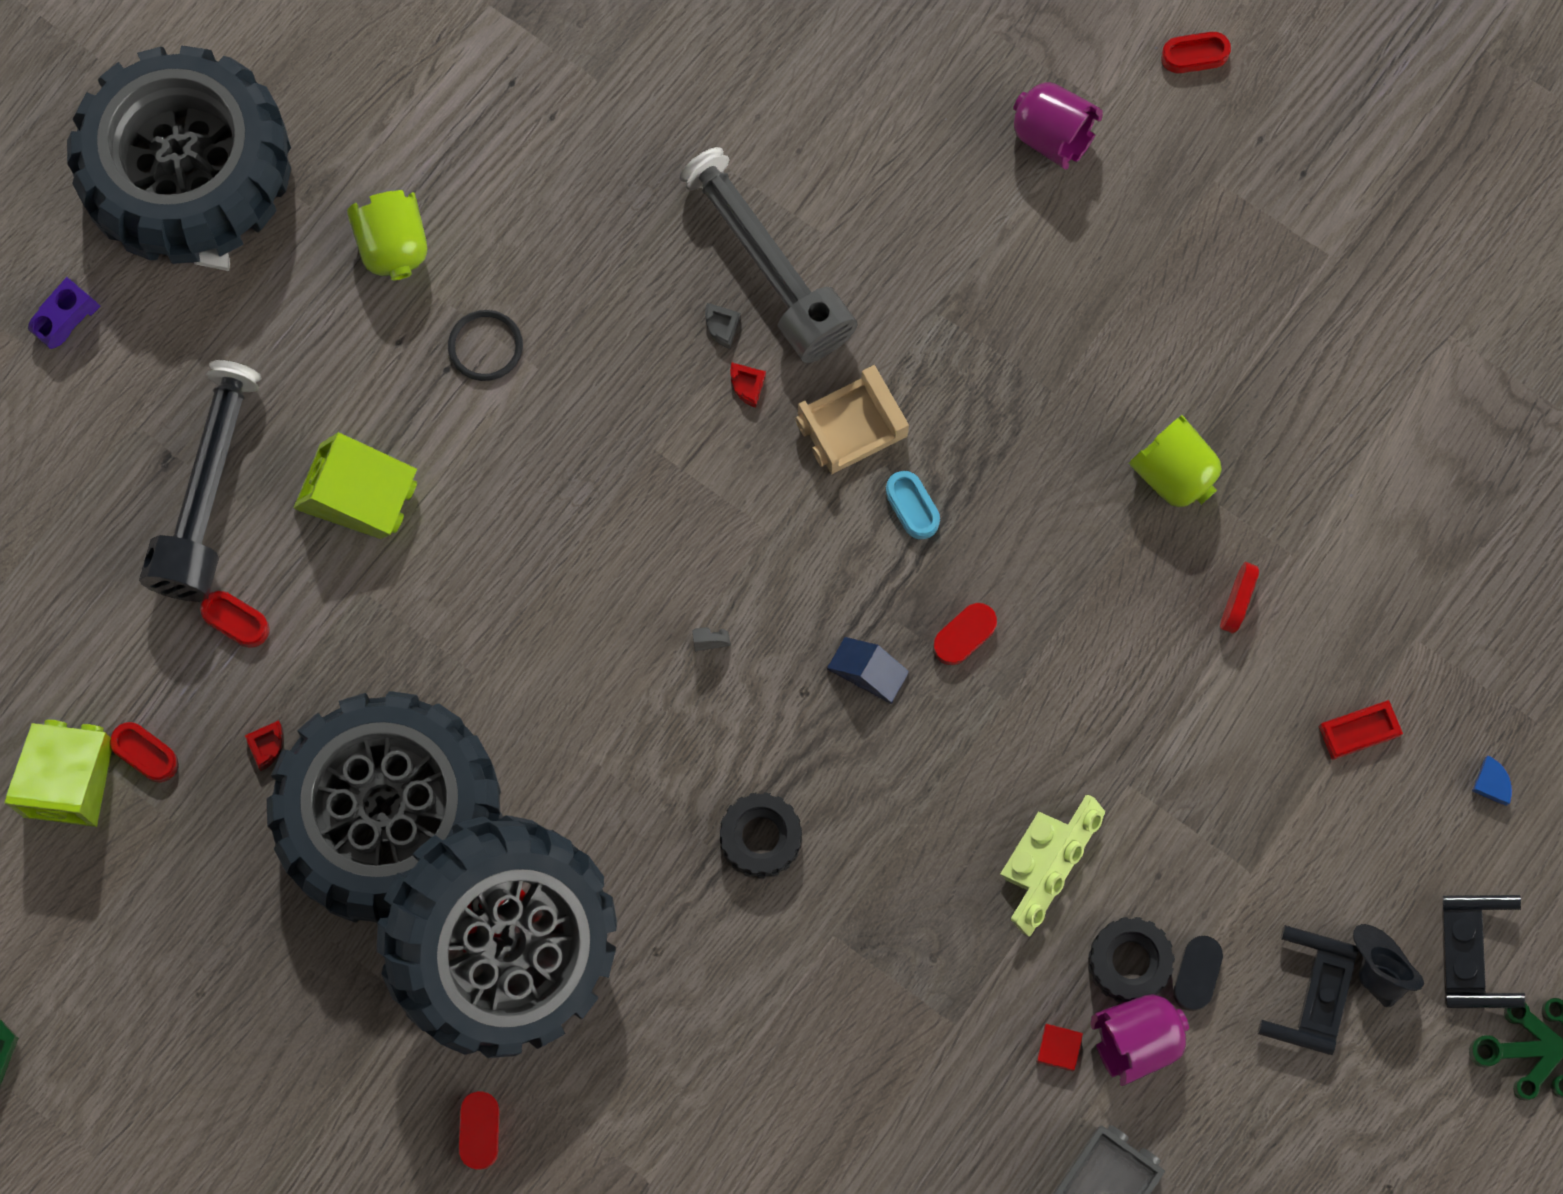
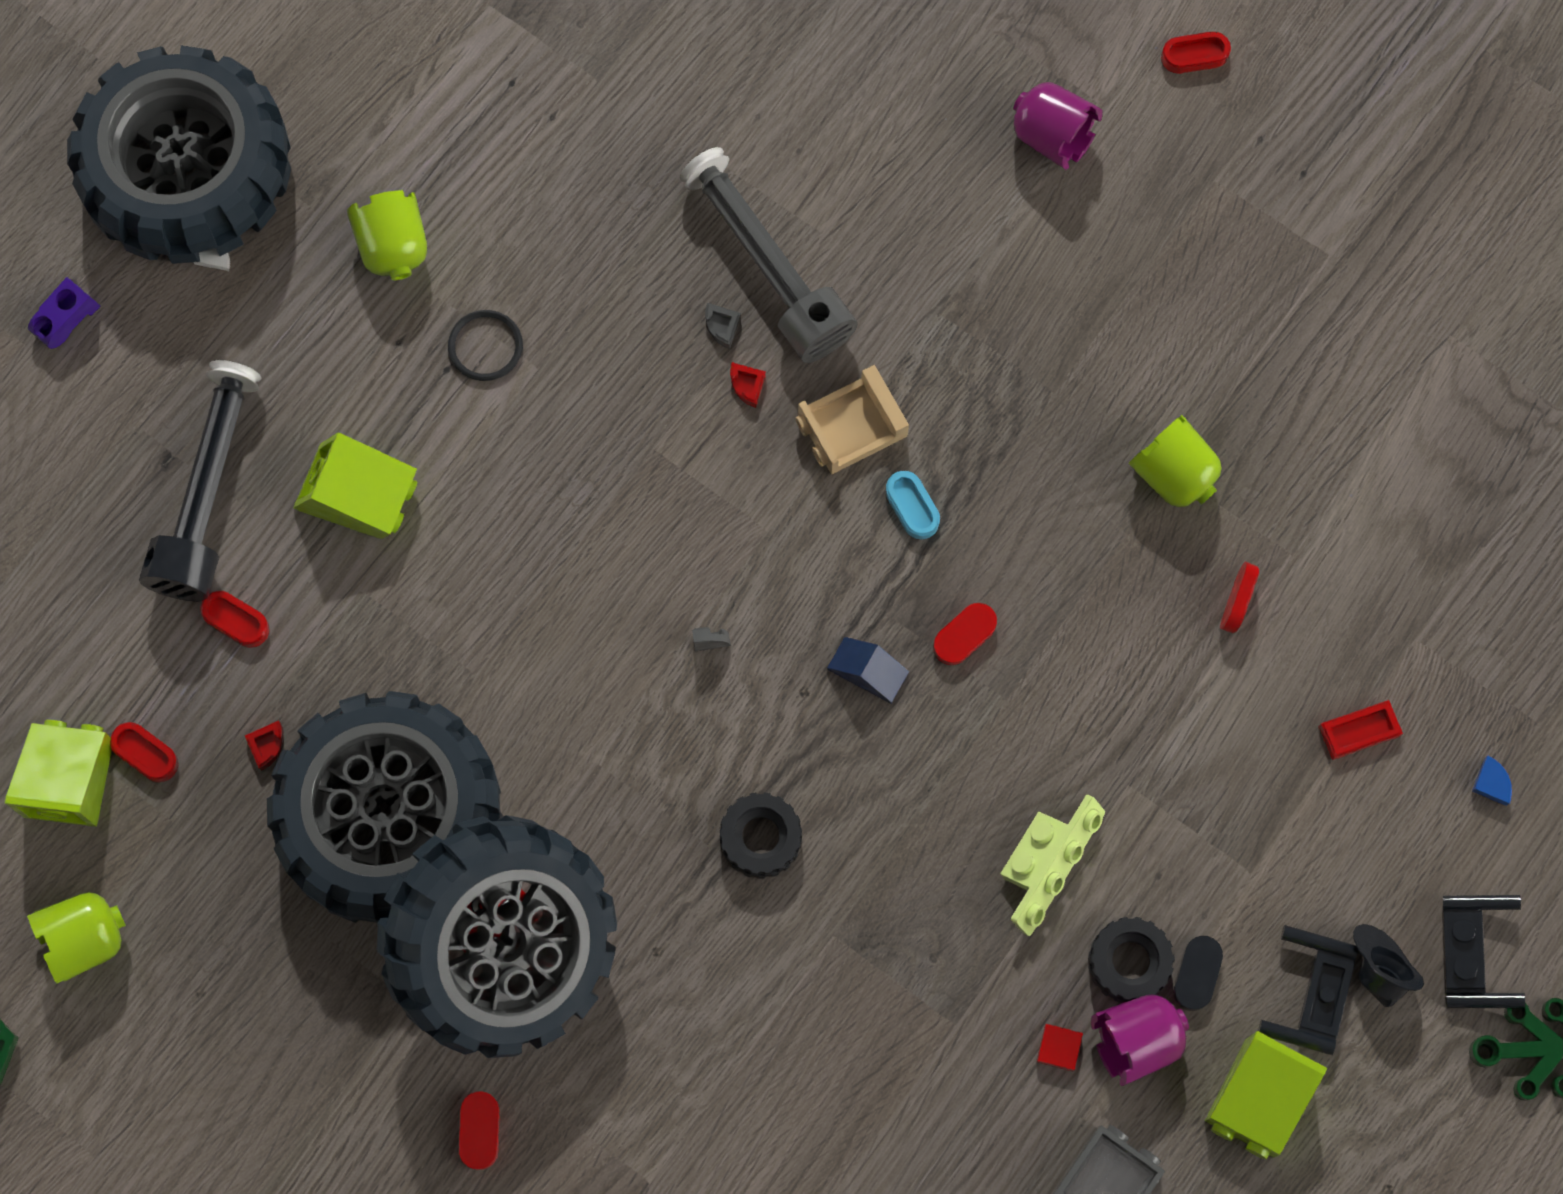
(78, 934): none -> lime cylinder
(1264, 1095): none -> lime slope

